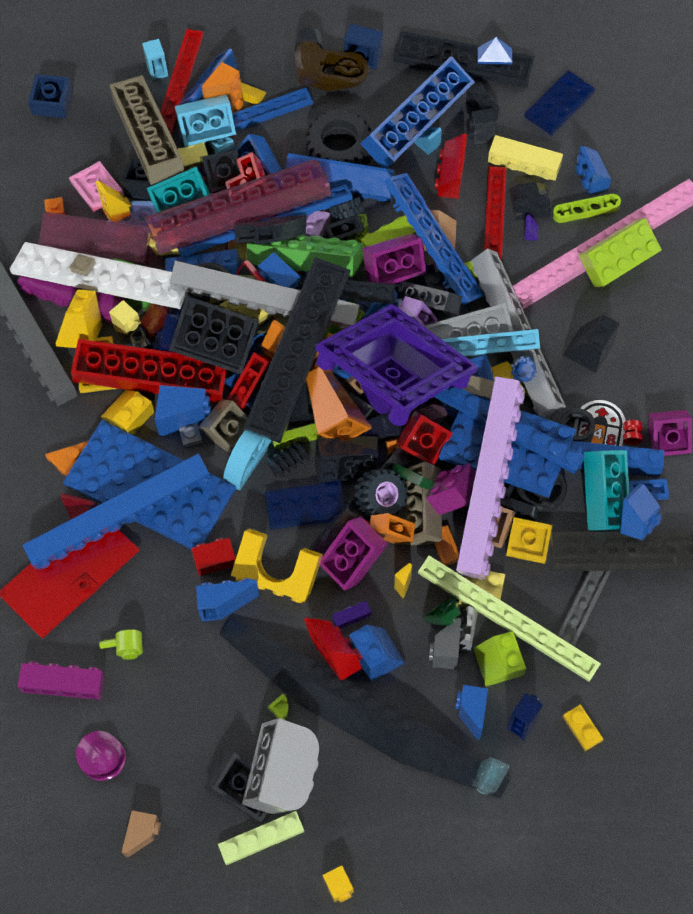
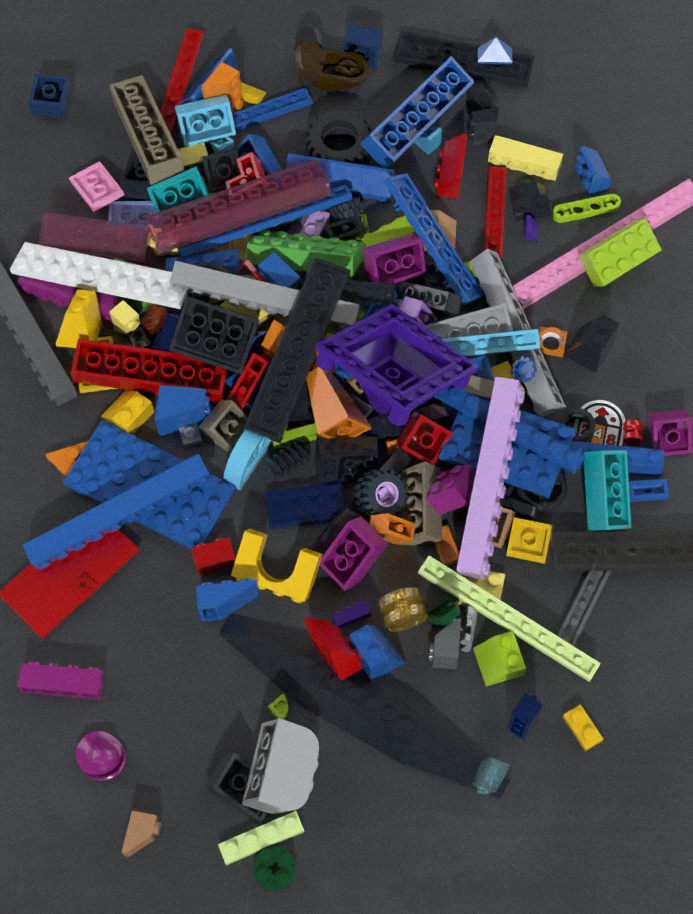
(54, 205): orange plate -> none
(76, 506): dark red slope -> none
(82, 265): dark tan plate -> none
(112, 202): yellow slope -> none
(127, 644): lime piece -> none
(155, 59): medium azure brick -> none
(270, 231): black slope -> none
(282, 878): none -> dark green plate
(338, 884): yellow brick -> none
(402, 609): none -> clear yellow wheel
(403, 579): yellow slope -> none
(412, 476): dark green beam -> none
(471, 707): blue slope -> none
(553, 332): none -> orange piece
(559, 103): clear blue plate -> none
(639, 513): blue slope -> none

